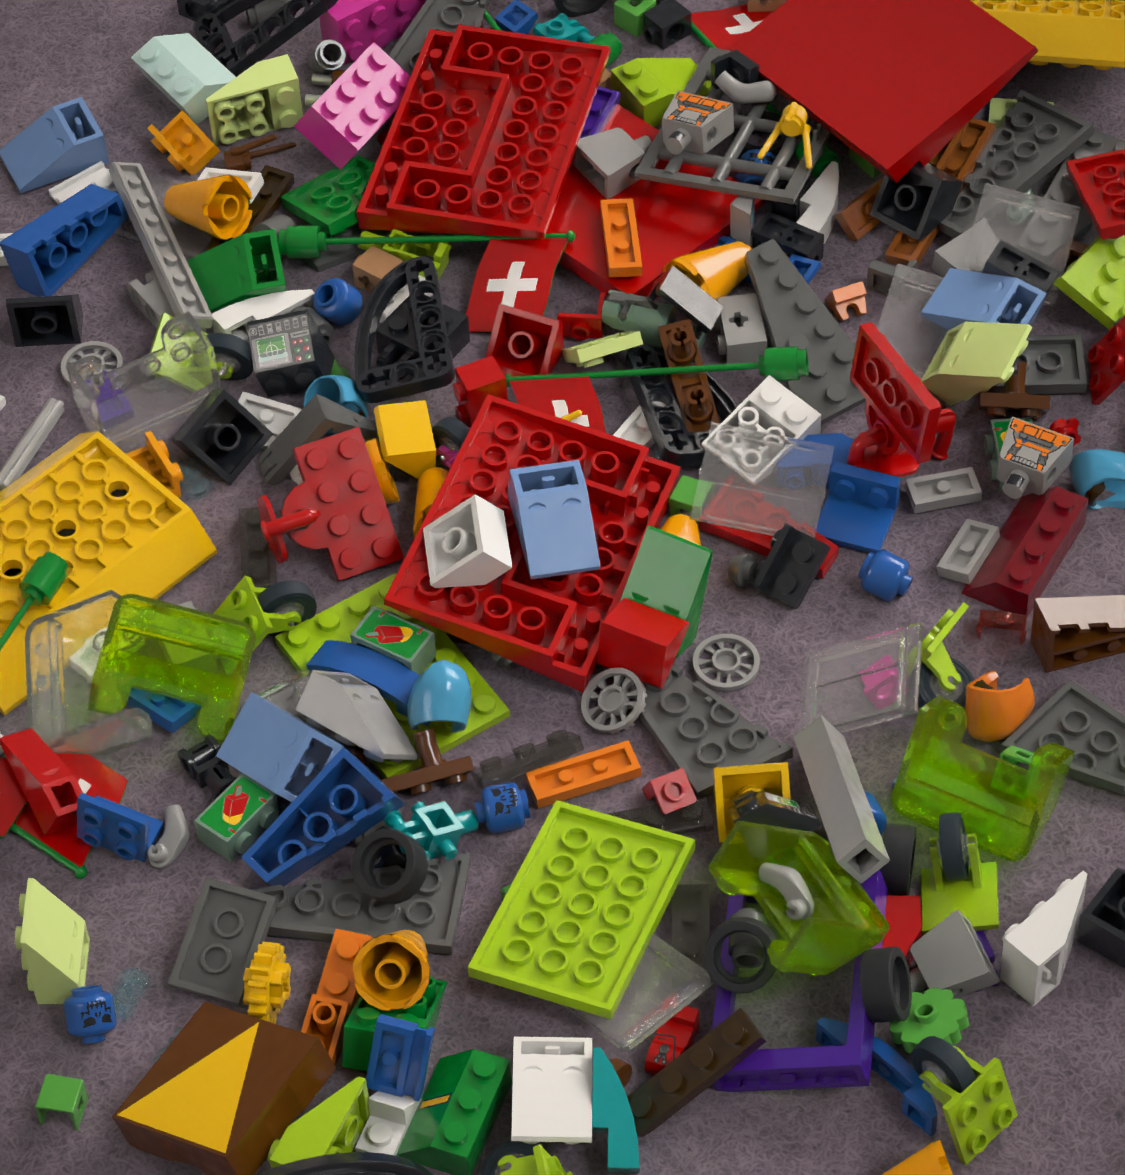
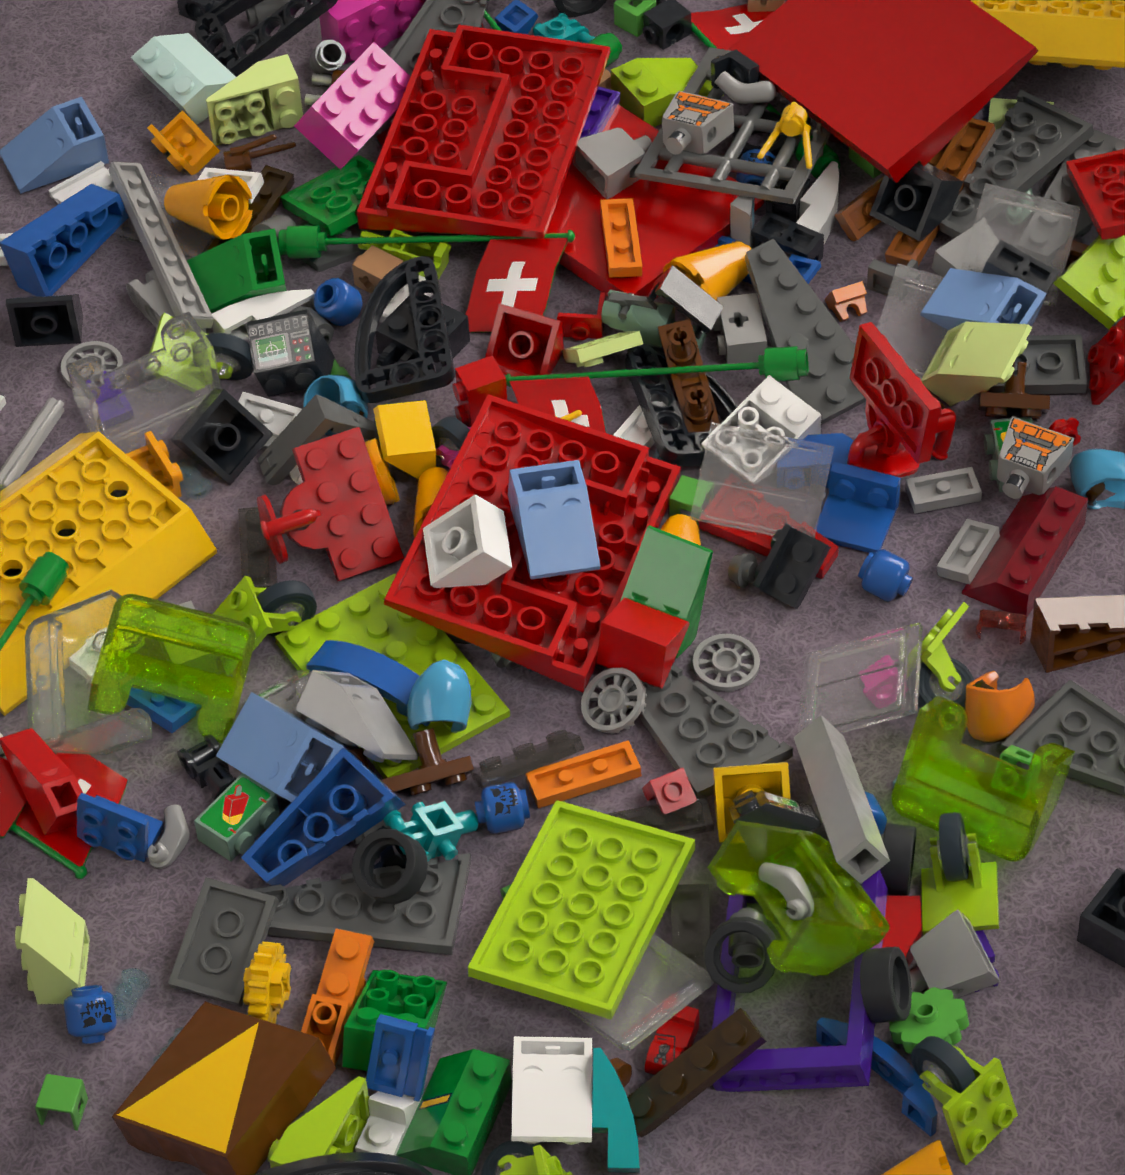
(392, 970): light orange cone -> none
(396, 639): brick -> none
(1040, 946): white slope -> none

